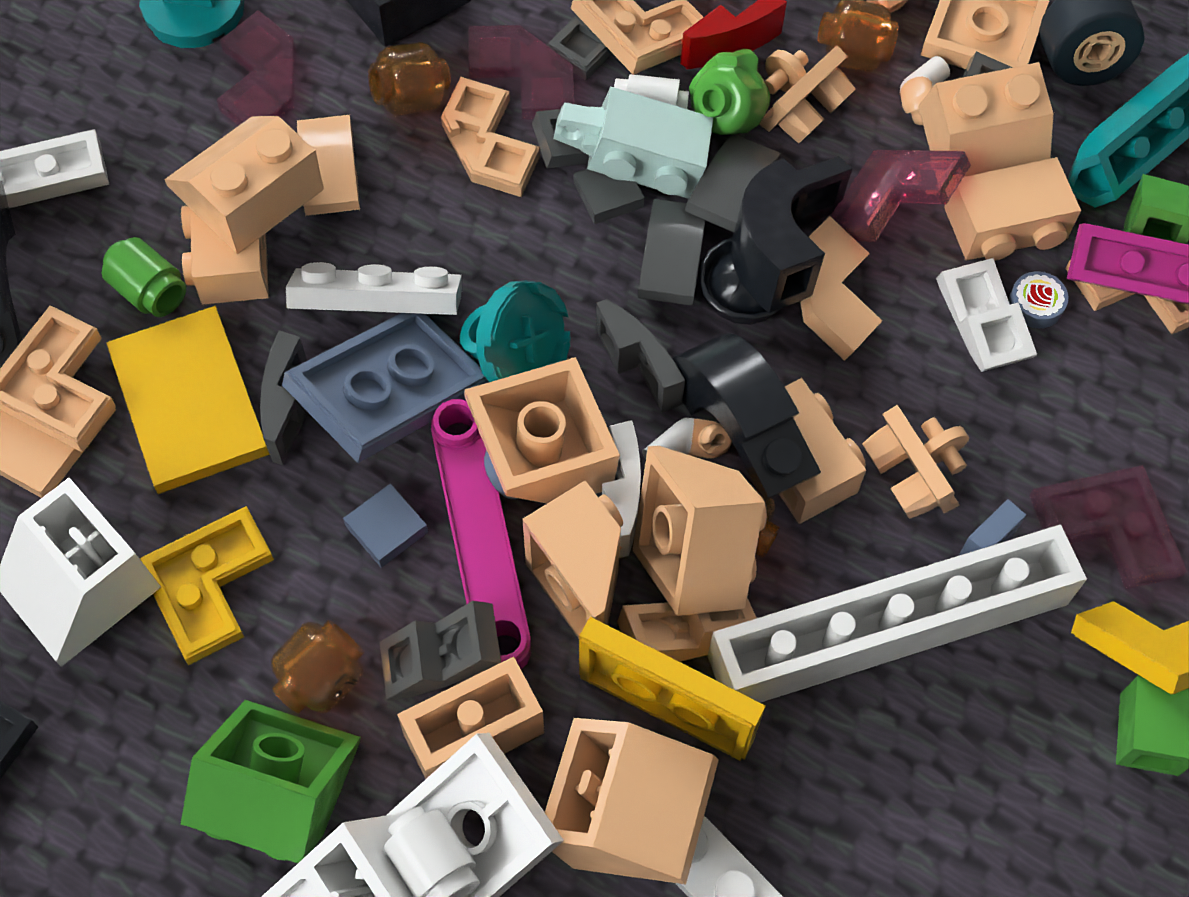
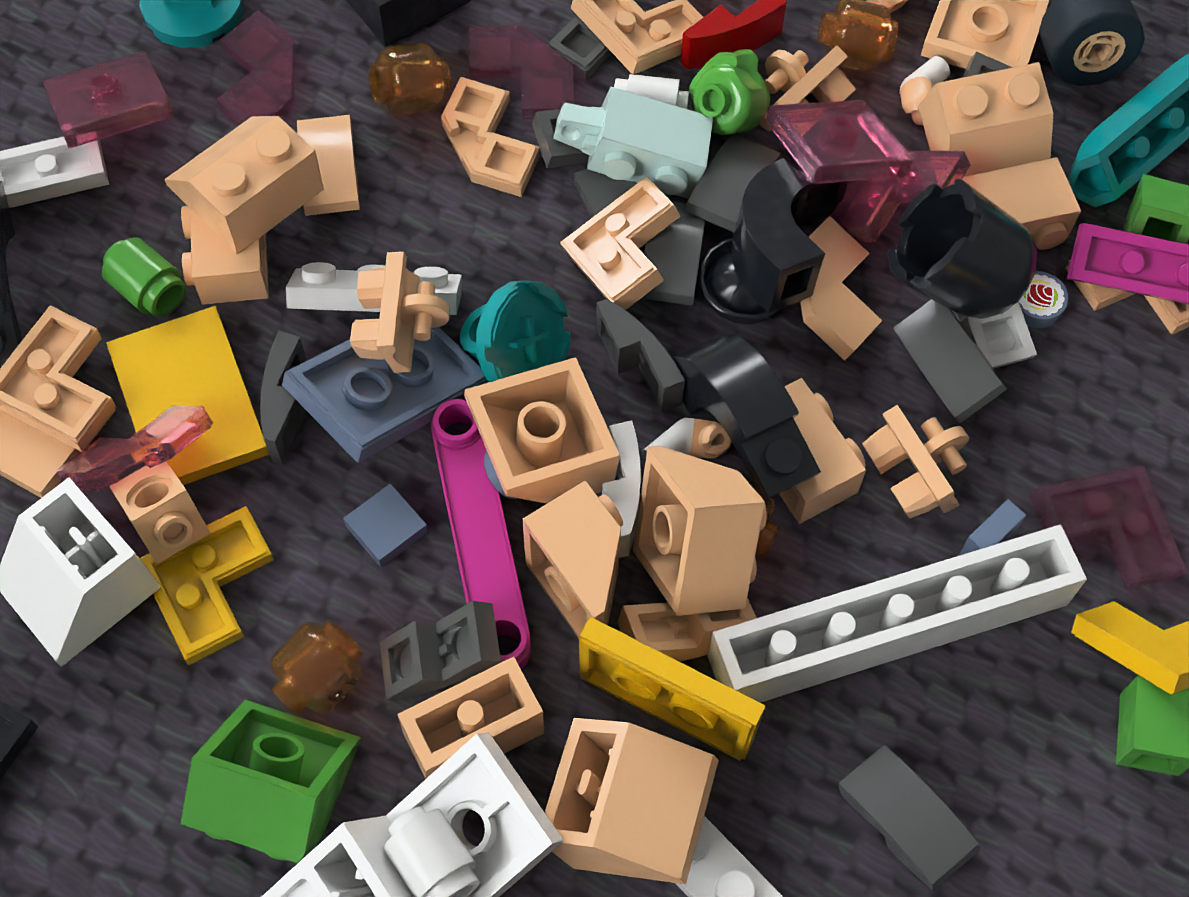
(107, 99): none -> clear pink plate
(154, 444): none -> clear pink tile
(160, 510): none -> light nougat brick
(406, 313): none -> light nougat hips
(610, 243): none -> light nougat tile
(839, 141): none -> clear pink plate
(910, 816): none -> dark grey slope
(949, 359): none -> dark grey slope
(964, 251): none -> black cylinder

